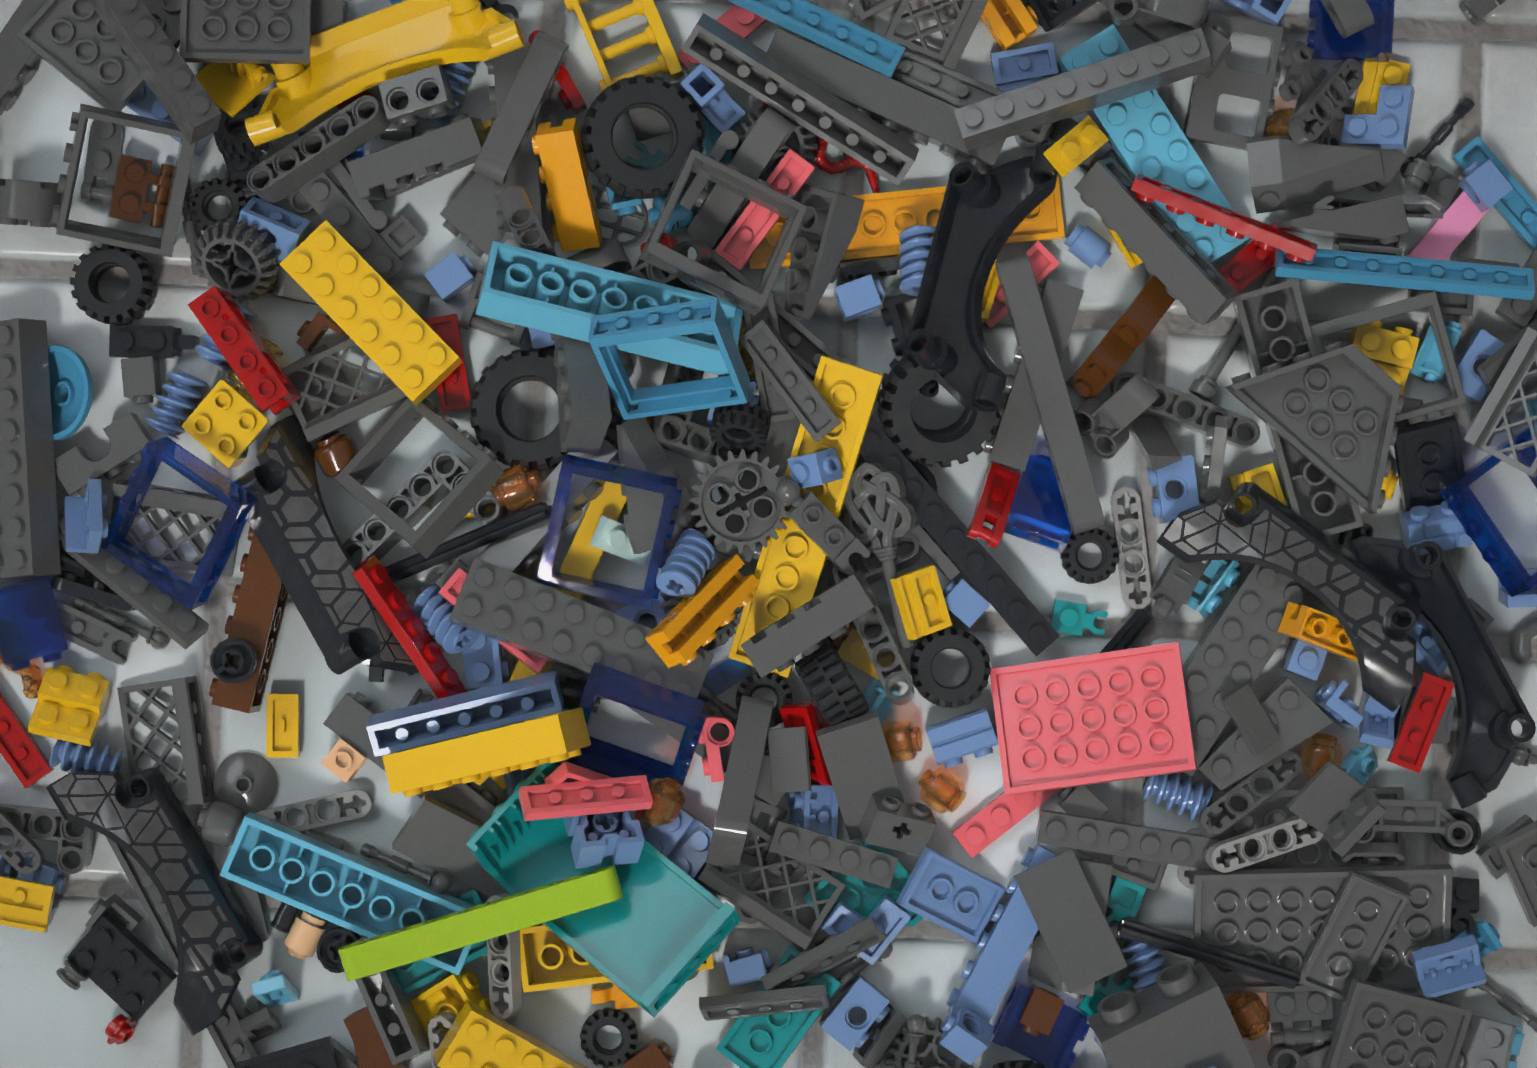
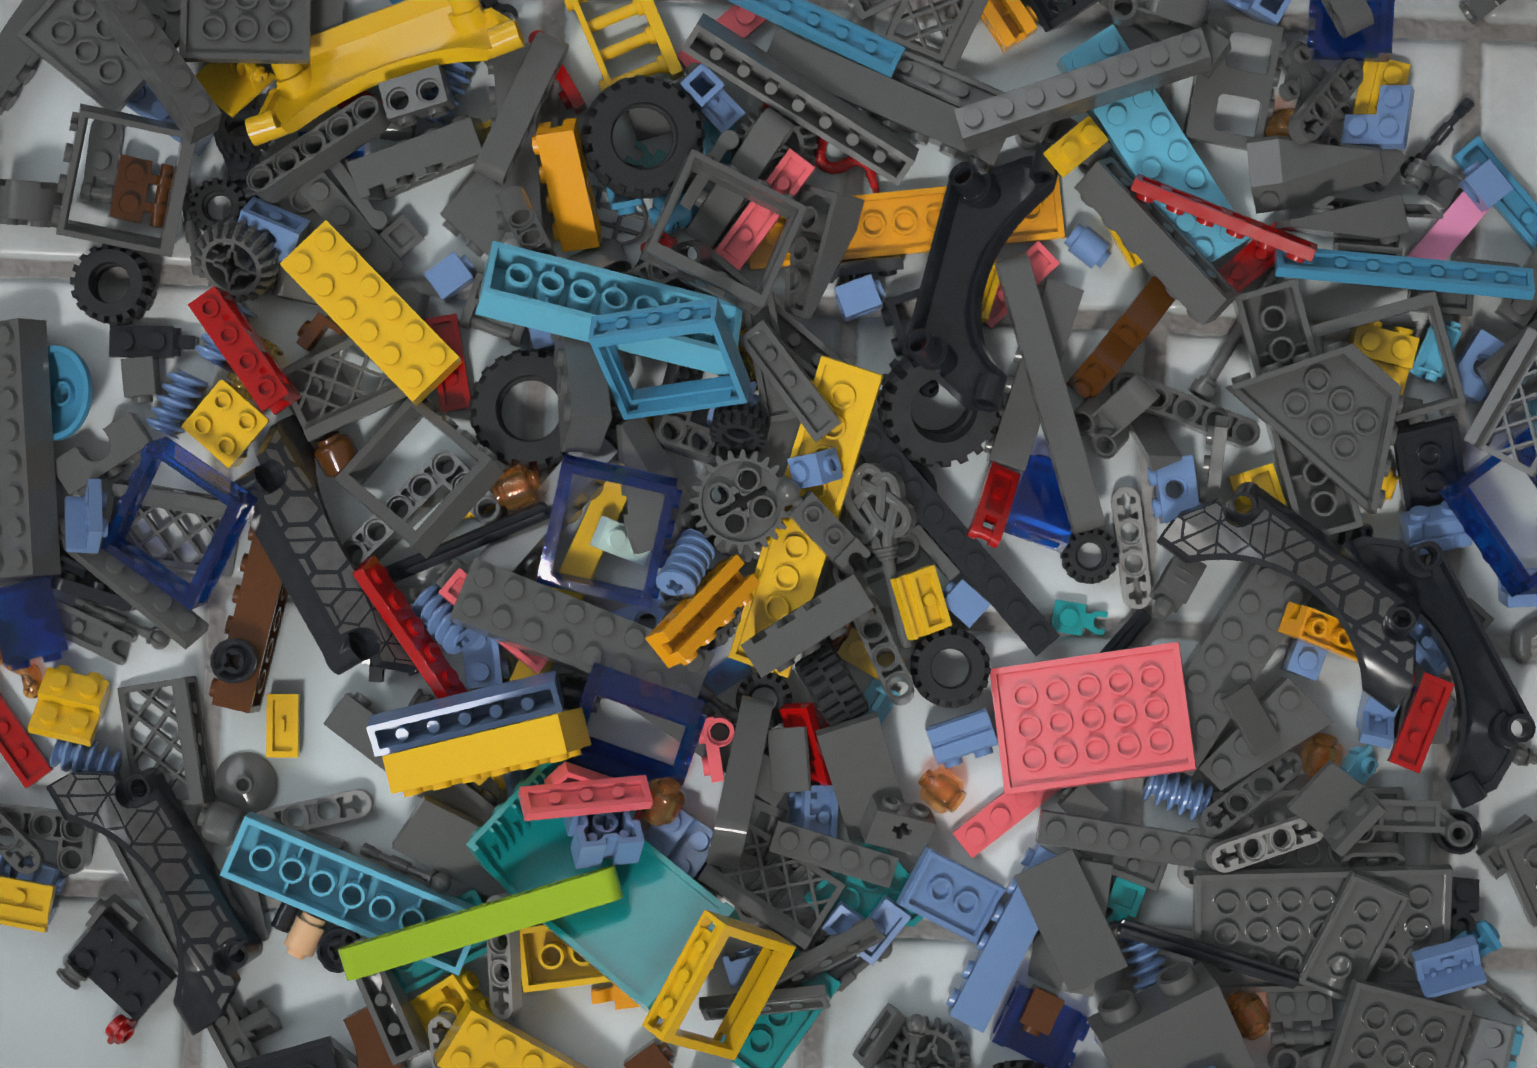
(275, 989): medium azure hinge -> none
(344, 760): light nougat brick -> none
(603, 1056): black tyre -> none
(691, 972): none -> yellow window
(860, 994): medium blue brick -> none
(902, 739): clear orange head -> none
(914, 253): medium blue piece -> none
(966, 1034): medium blue brick -> none
(1023, 66): medium blue plate -> none
(1089, 1004): teal plate -> none
(1209, 595): medium azure hinge -> none
(1340, 711): medium blue bracket -> none

